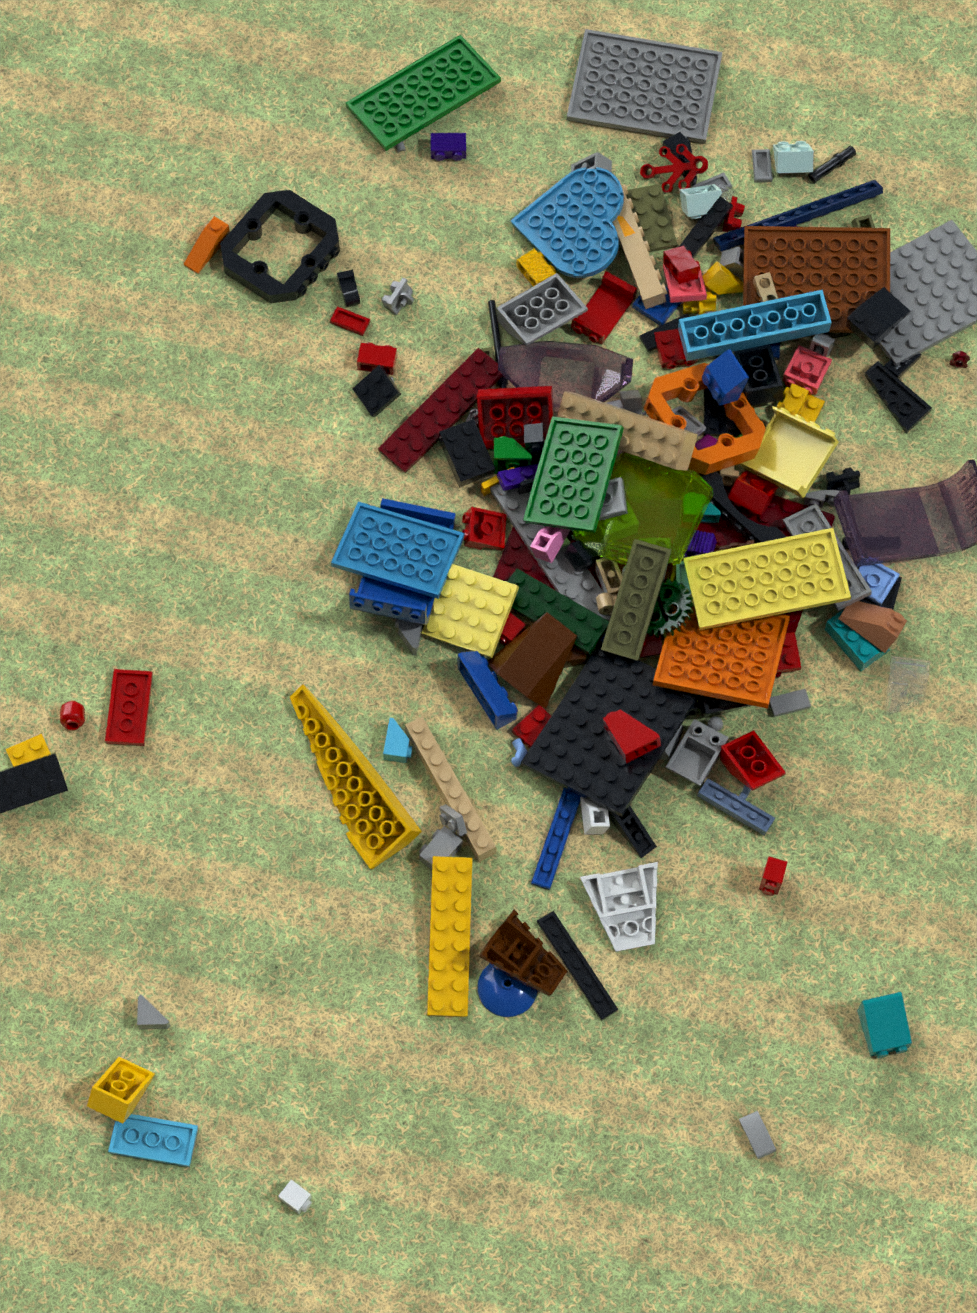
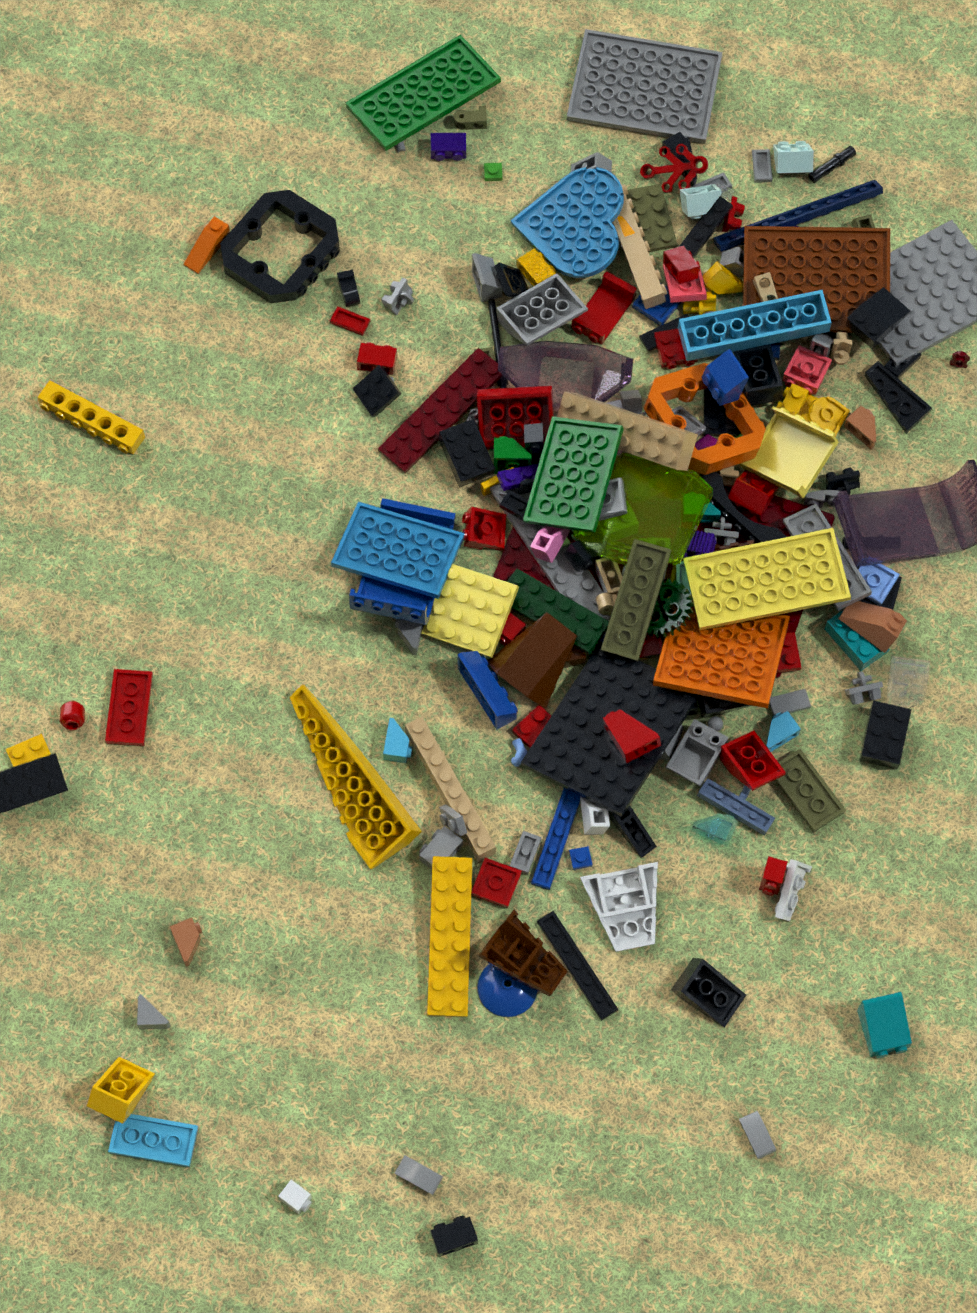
(53, 393): none -> yellow brick
(187, 938): none -> nougat slope
(418, 1175): none -> light grey slope
(454, 1236): none -> black brick
(471, 119): none -> olive leg
(485, 278): none -> light grey slope
(493, 171): none -> bright green plate
(496, 882): none -> red plate
(511, 280): none -> black plate
(514, 504): none -> black plate
(525, 852): none -> light grey plate
(580, 858): none -> blue plate
(708, 991): none -> black slope
(716, 828): none -> clear light blue slope
(729, 536): none -> light grey hips
(781, 730): none -> medium azure slope
(793, 883): none -> white wing
(808, 791): none -> olive plate
(828, 413): none -> yellow tile
(841, 348): none -> tan hips
(856, 693): none -> light grey hips
(862, 425): none -> nougat slope
(885, 734): none -> black brick

